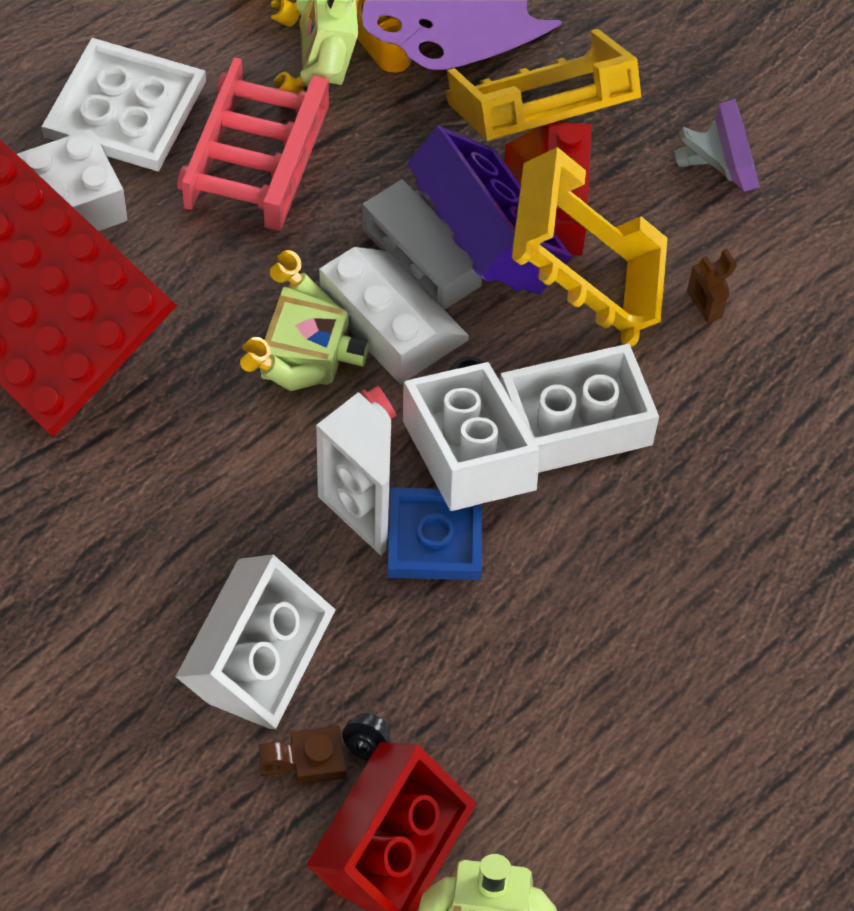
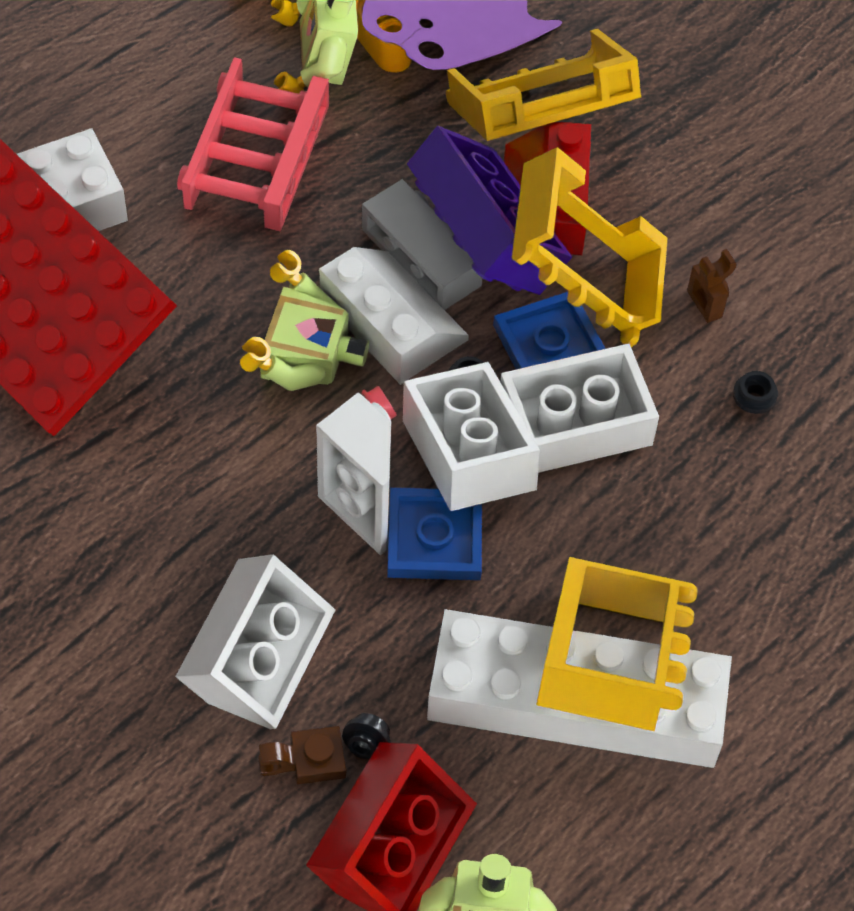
(128, 101): white plate -> none
(493, 671): none -> white brick
(546, 332): none -> blue plate
(605, 694): none -> yellow hinge
(722, 146): piece -> none
(759, 383): none -> black plate

